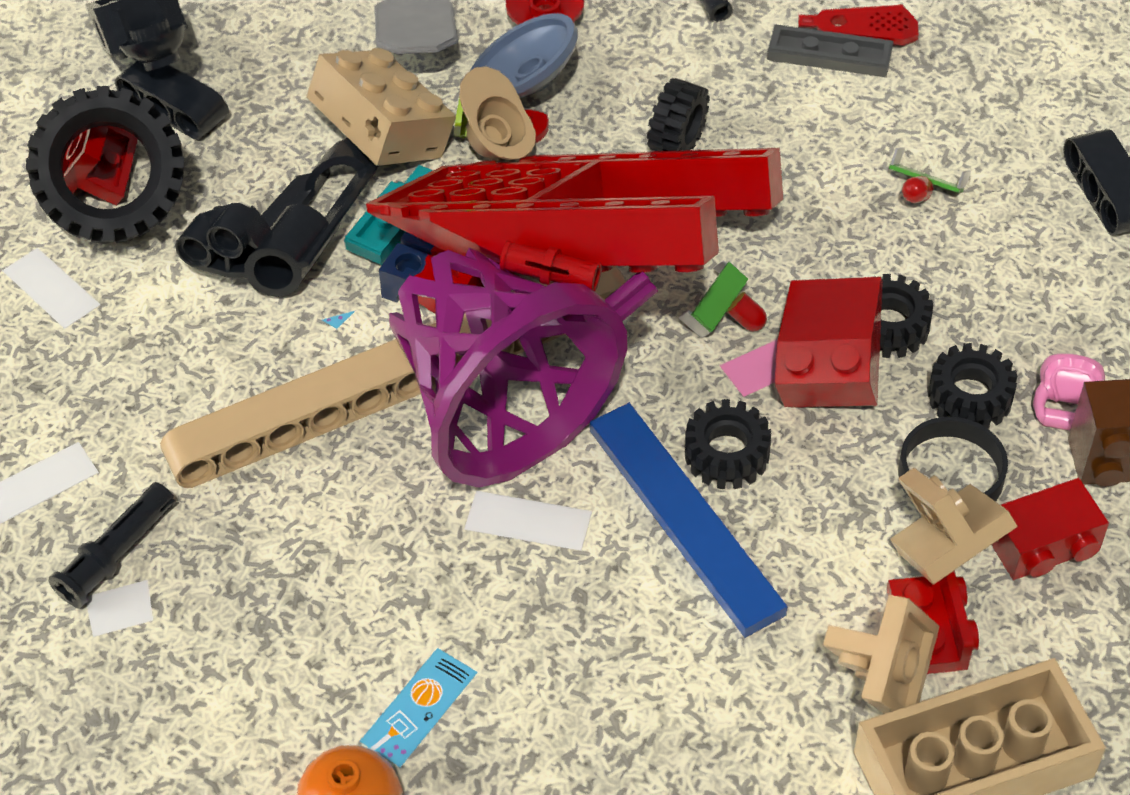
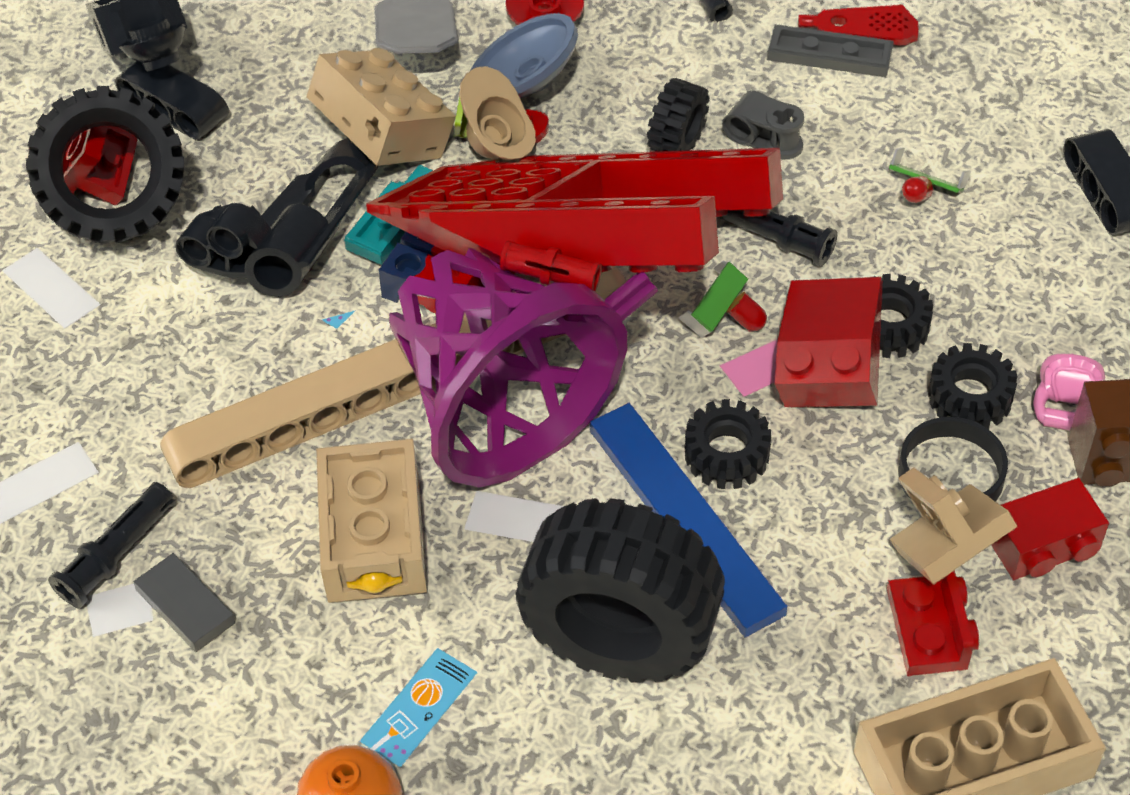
(184, 602): none -> dark grey tile
(370, 521): none -> tan piece
(621, 590): none -> black tyre
(763, 121): none -> dark grey piece
(789, 233): none -> black pin
(893, 660): tan bracket -> none

